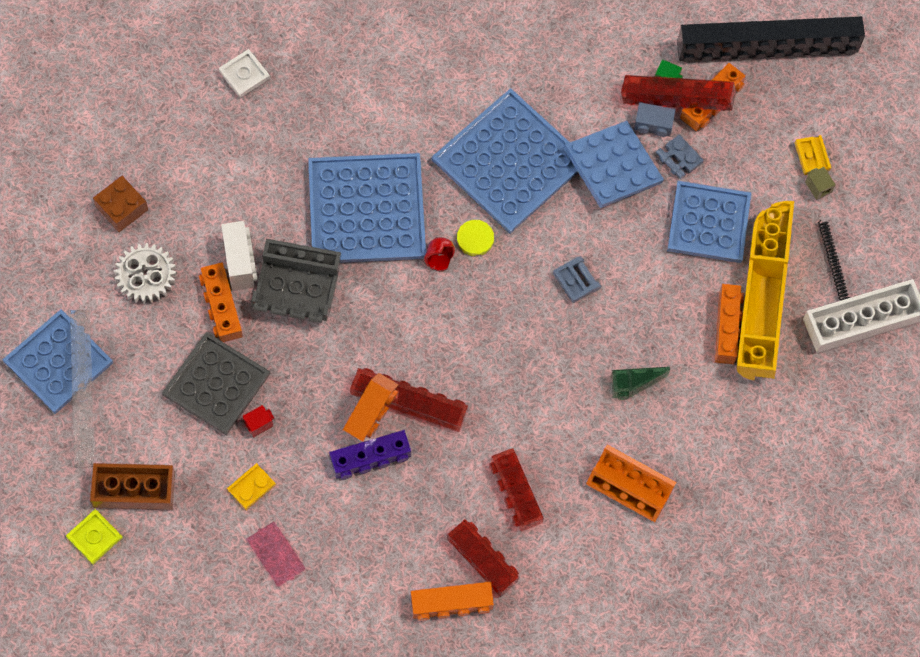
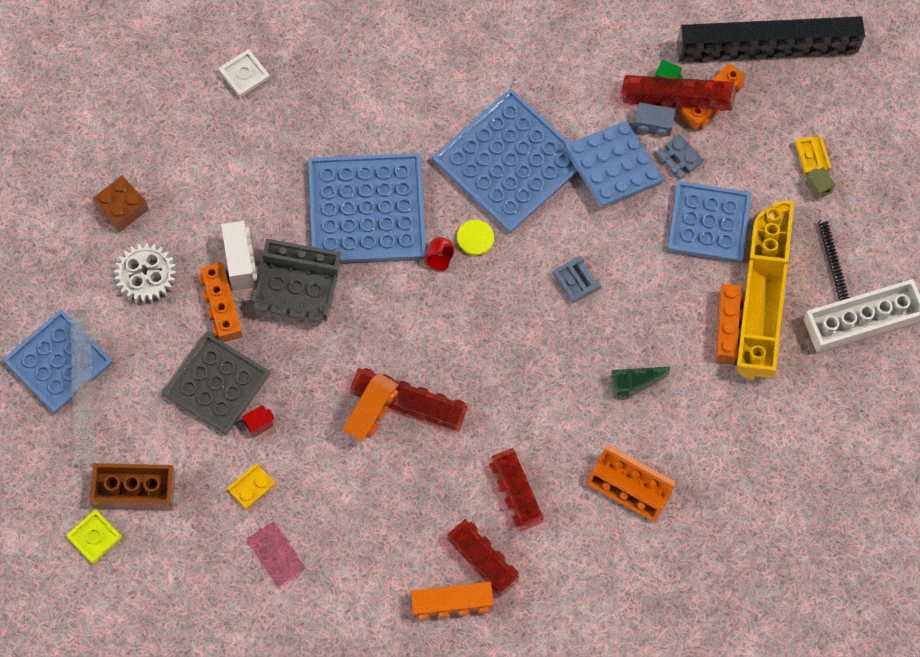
(370, 454): dark purple brick -> none

